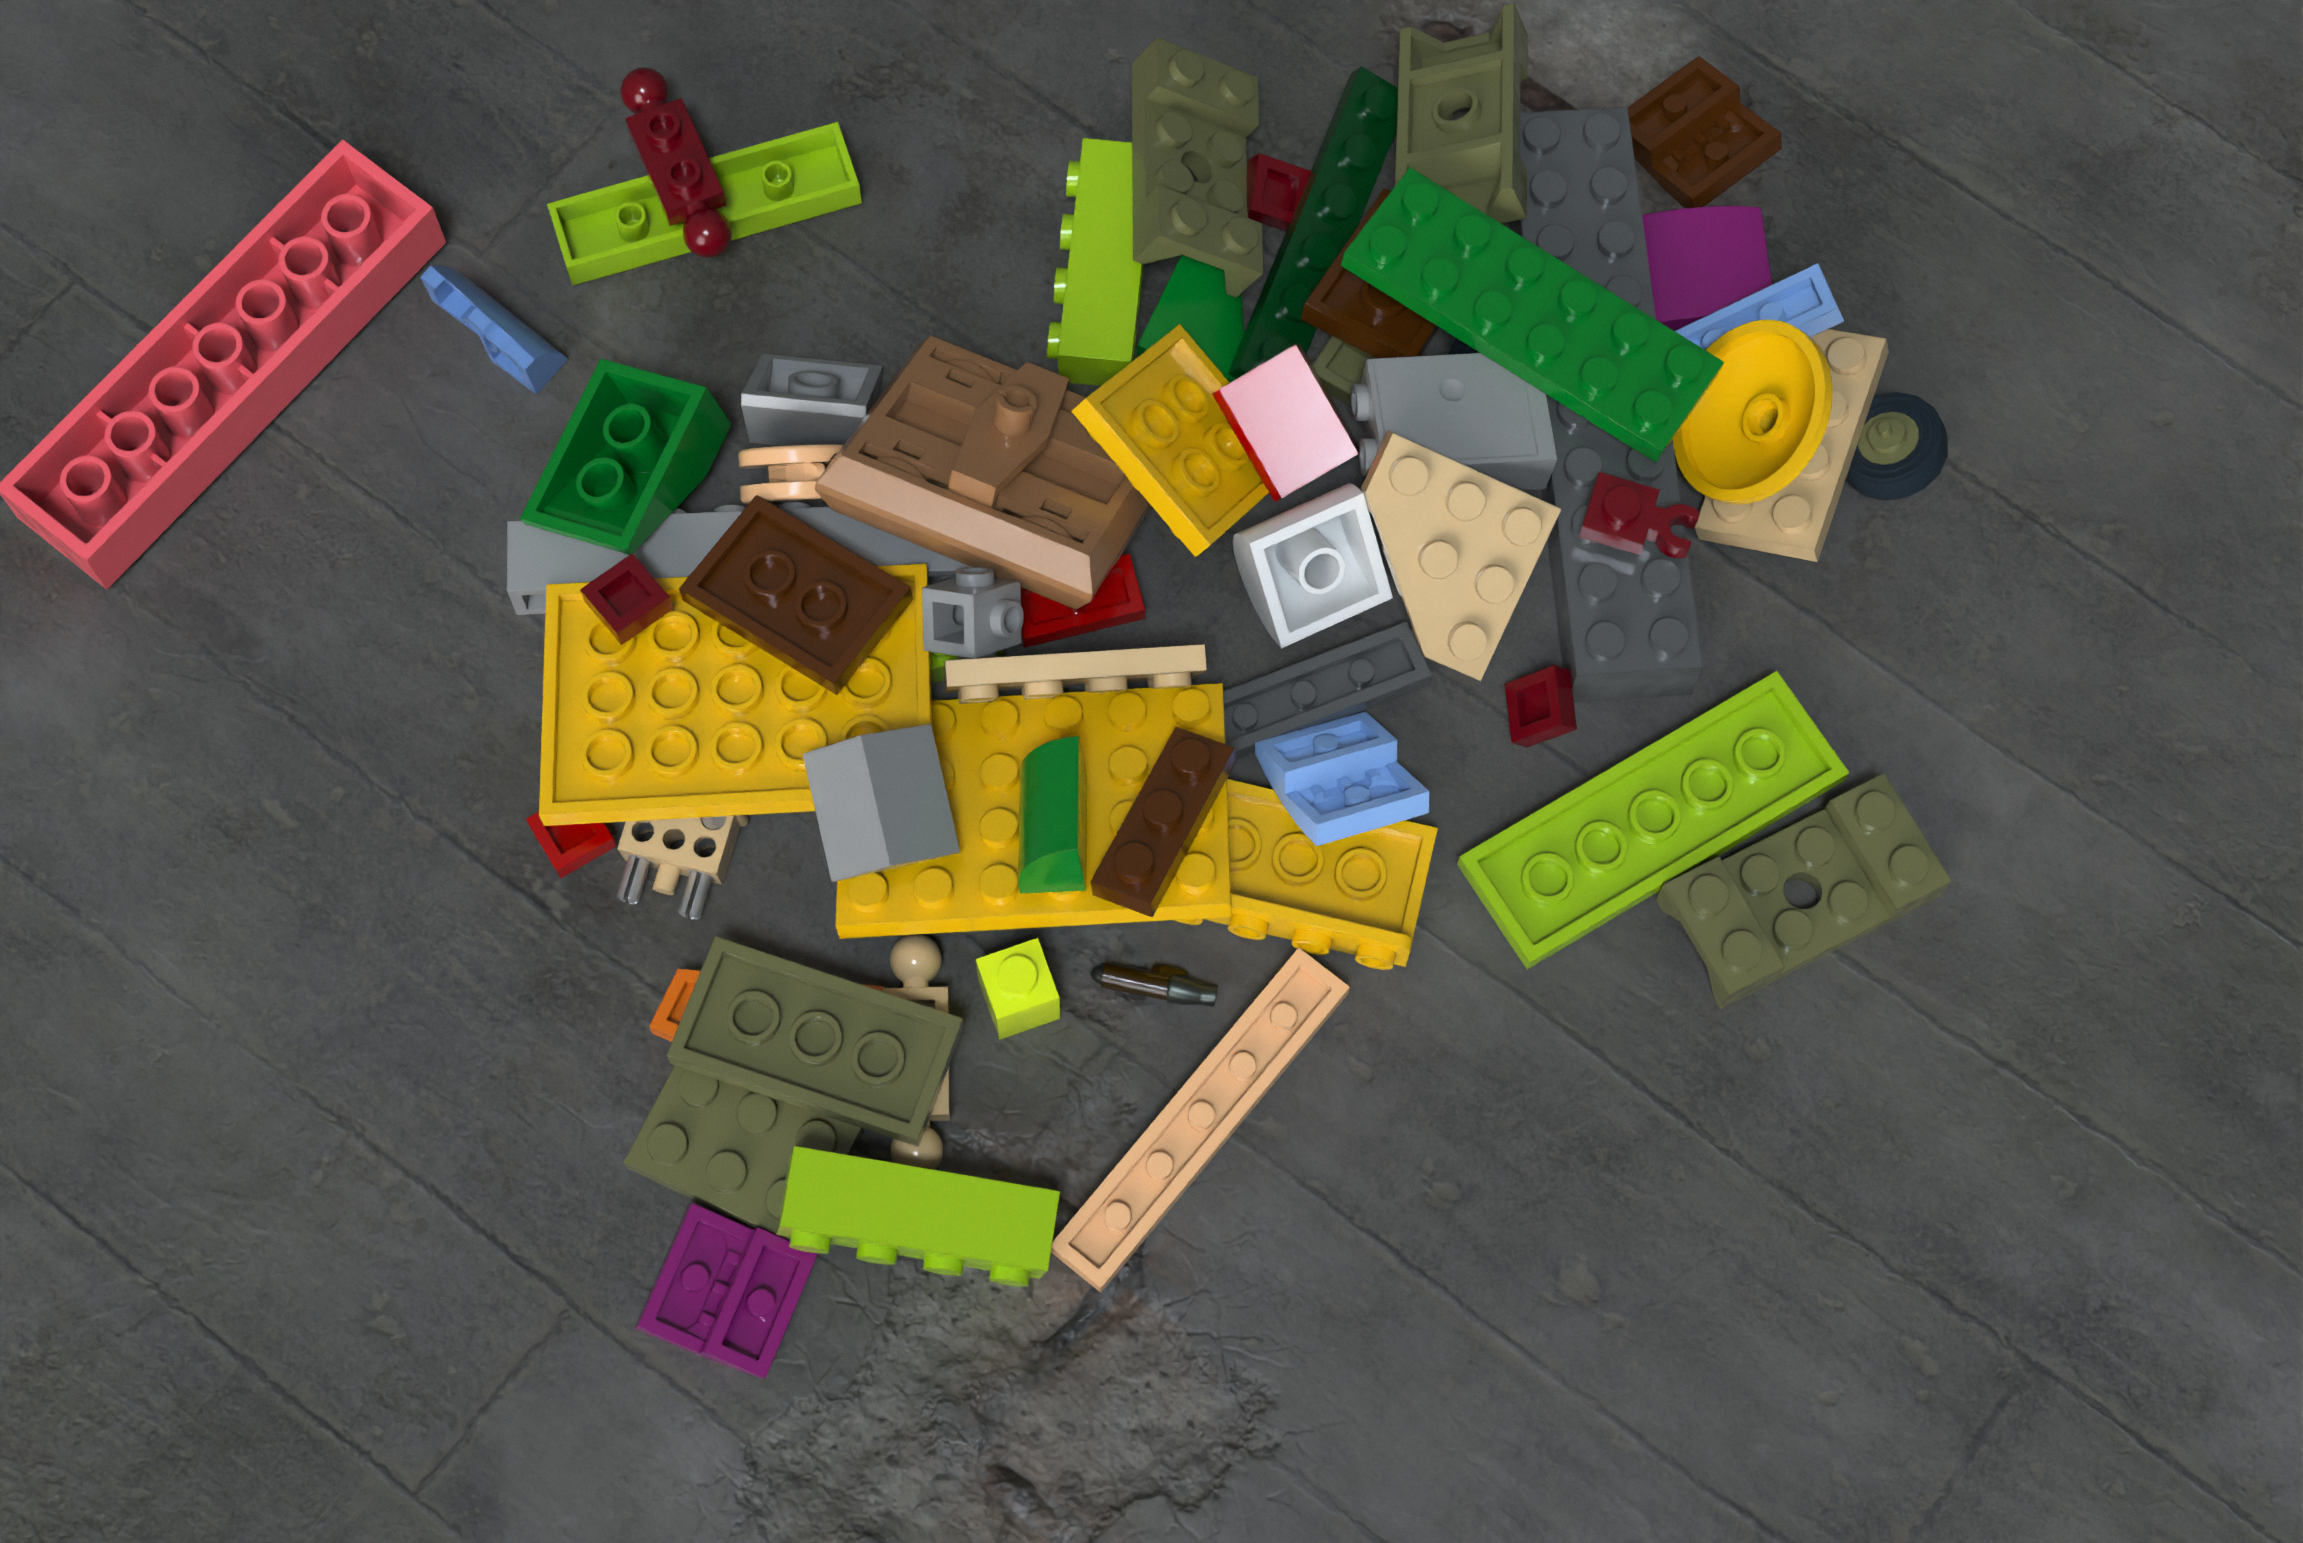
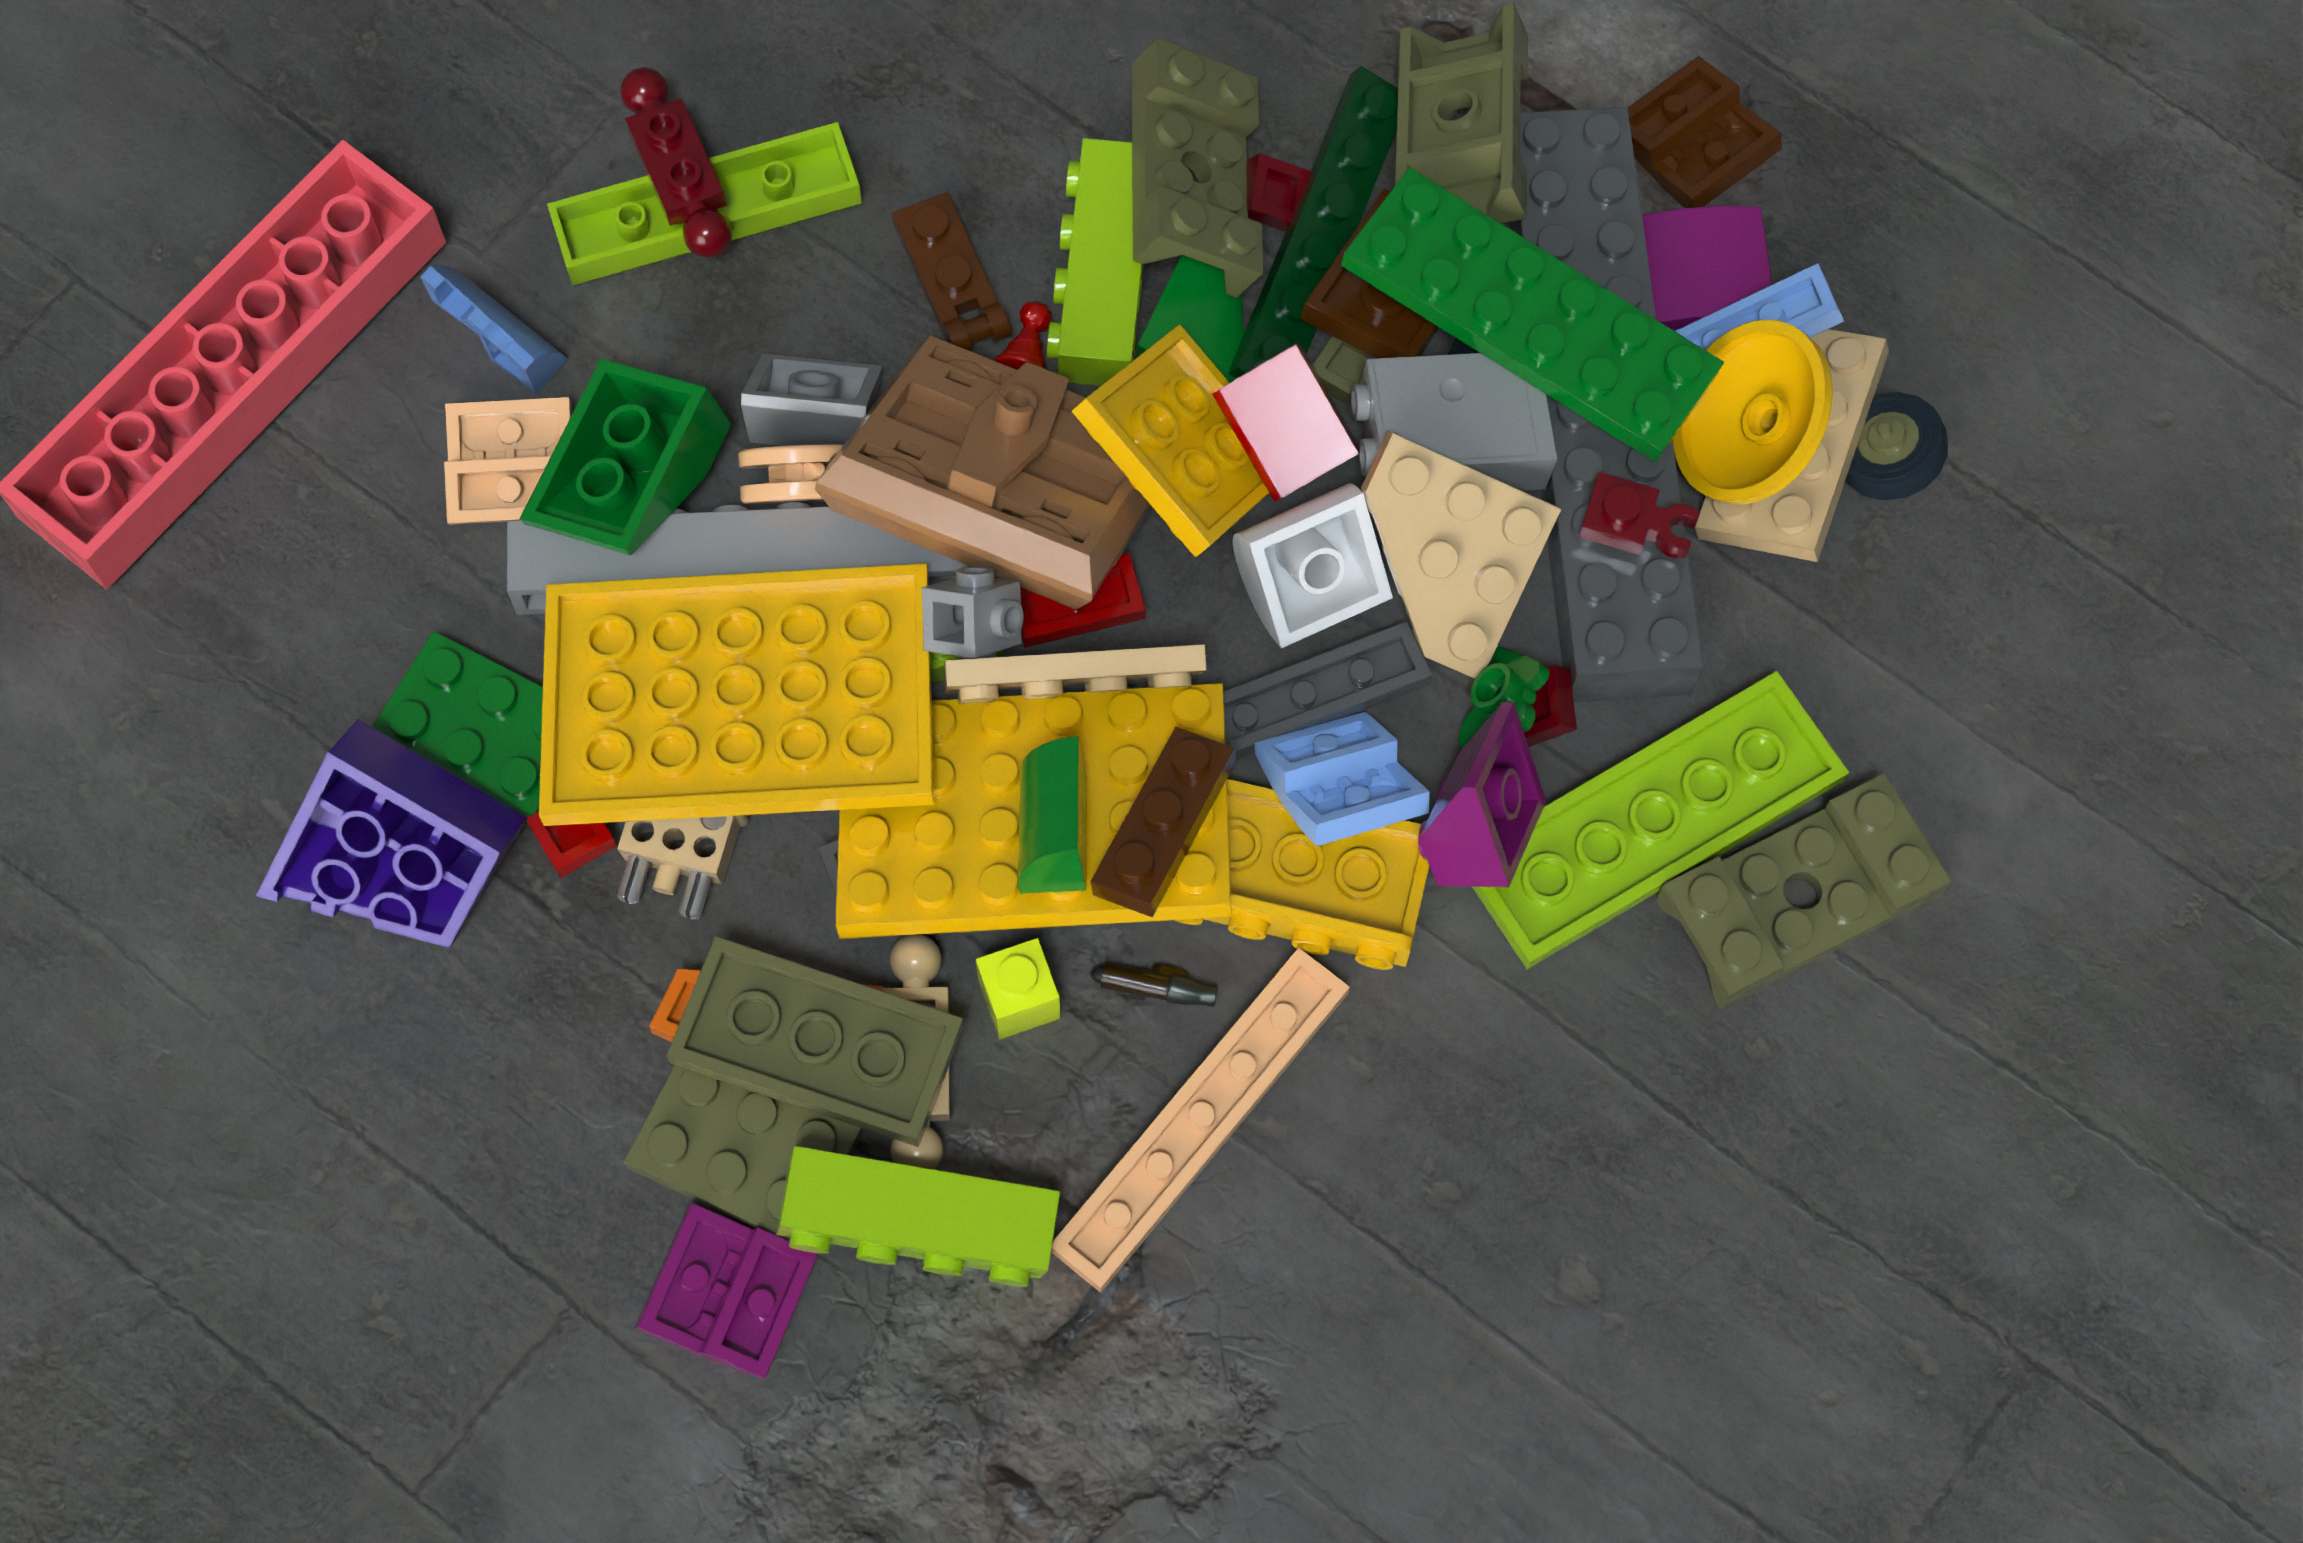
(392, 840): none -> dark purple wedge
(470, 721): none -> green plate
(498, 455): none -> light nougat slope
(626, 599): dark red plate -> none
(796, 594): reddish brown plate -> none
(881, 802): light grey slope -> none
(950, 272): none -> reddish brown plate
(1027, 345): none -> red piece
(1485, 807): none -> magenta slope
(1505, 679): none -> green animal

